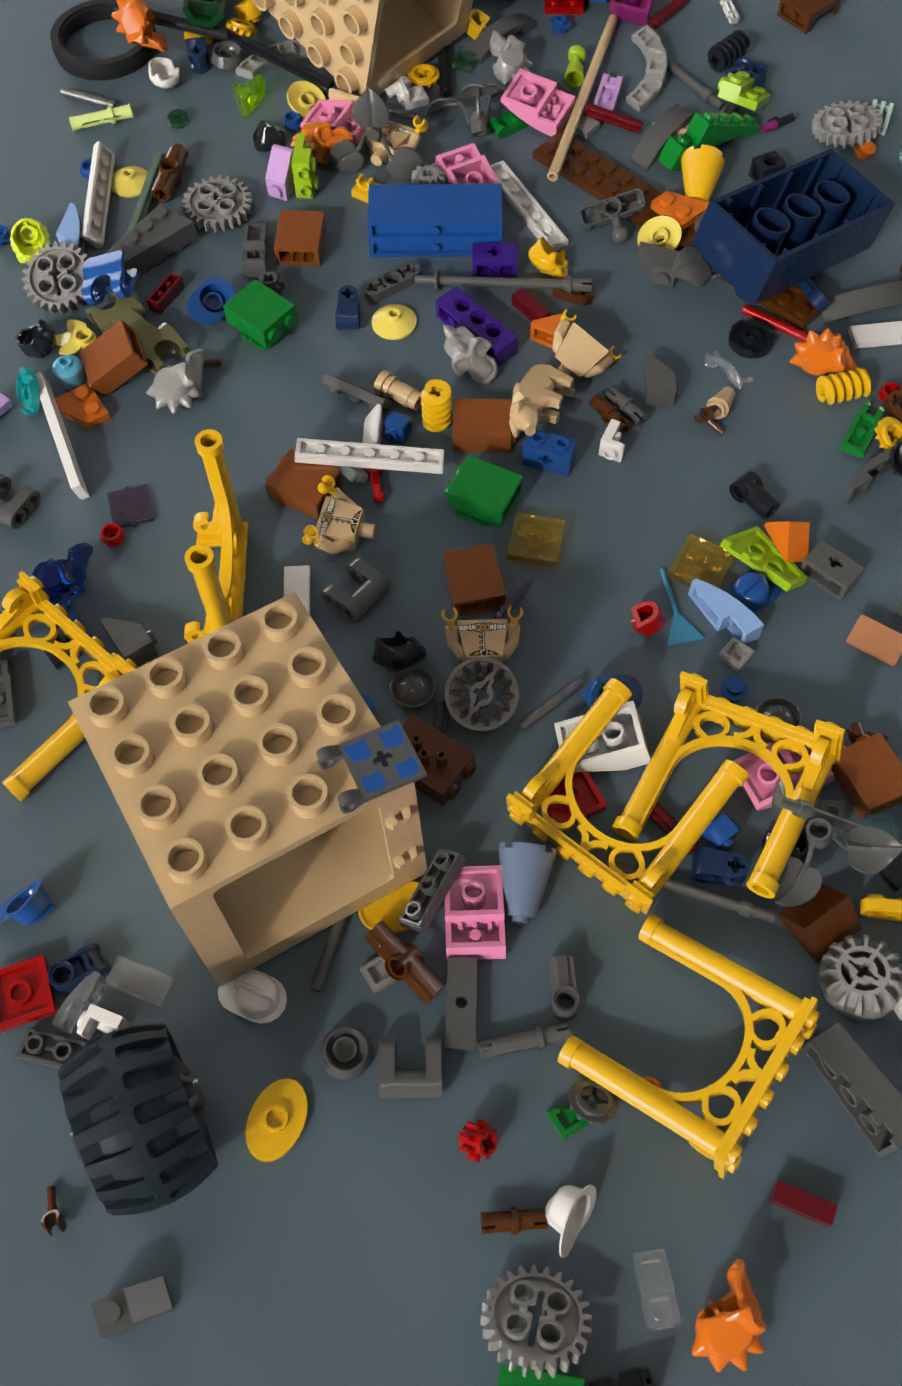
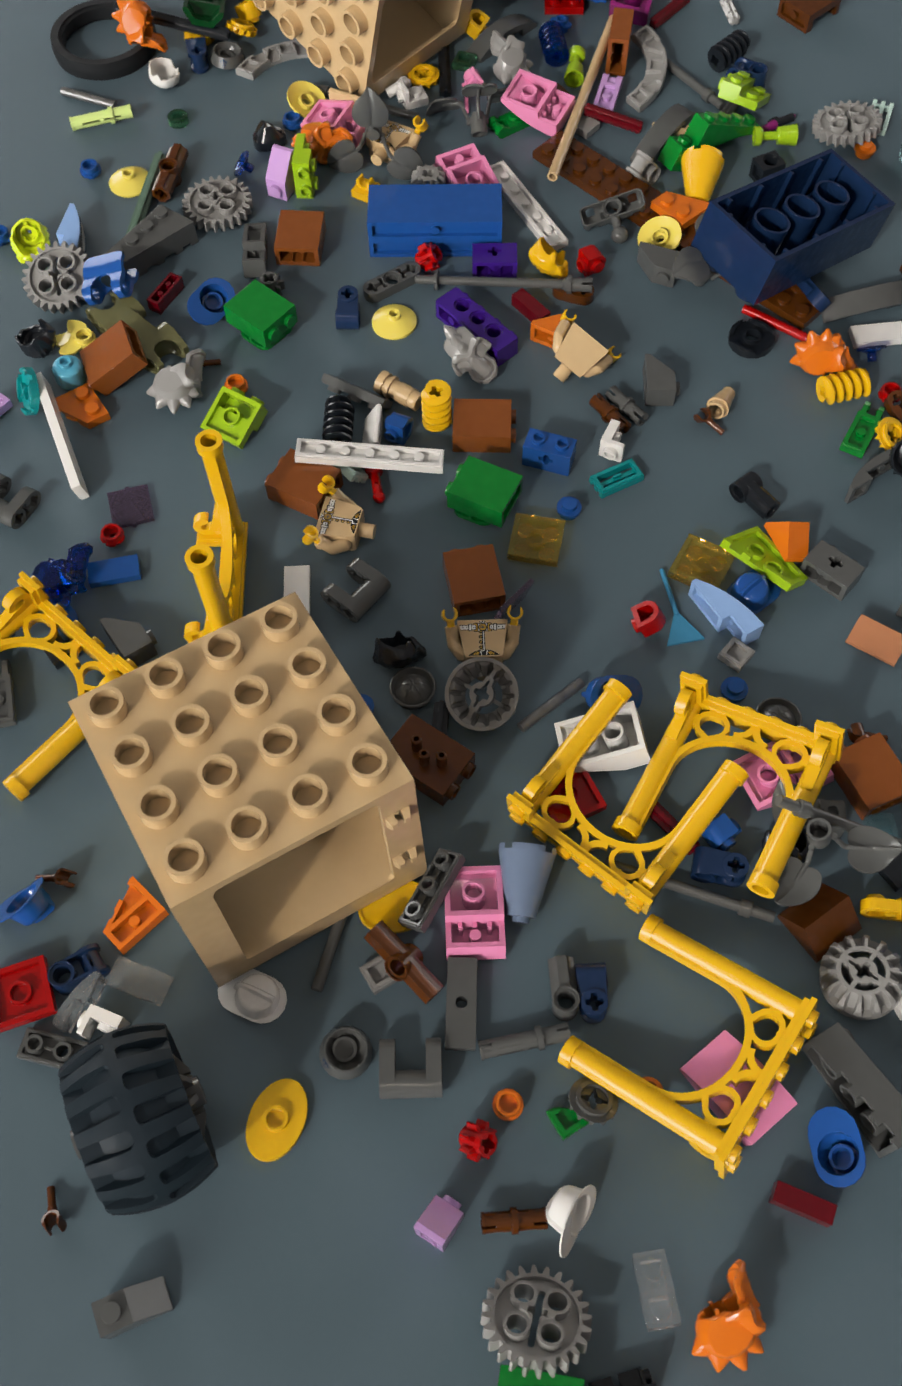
(60, 877): none -> reddish brown hand
(98, 195): white tile -> none
(114, 571): none -> blue tile
(134, 917): none -> orange wing
(235, 416): none -> lime plate
(237, 381): none -> orange plate
(243, 164): none -> clear blue plant
(249, 96): clear neon green slope -> none
(286, 63): black axle -> none
(338, 419): none -> black piece
(377, 763): dark grey flag -> none
(428, 256): none -> red gear
(439, 1221): none -> lavender slope
(471, 76): none -> bright pink plant
(508, 1104): none -> orange plate
(535, 395): tan animal -> none
(553, 44): none -> clear blue piece
(569, 507): none -> blue plate
(590, 260): none -> red plate
(592, 987): none -> dark blue piece
(619, 41): none -> dark orange brick
(619, 481): none -> teal tile
(644, 168): none -> light grey piece
(713, 1063): none -> bright pink slope
(733, 375): clear piece -> none
(783, 135): none -> lime piece
(836, 1147): none -> blue piece
(871, 351): none -> clear blue plant

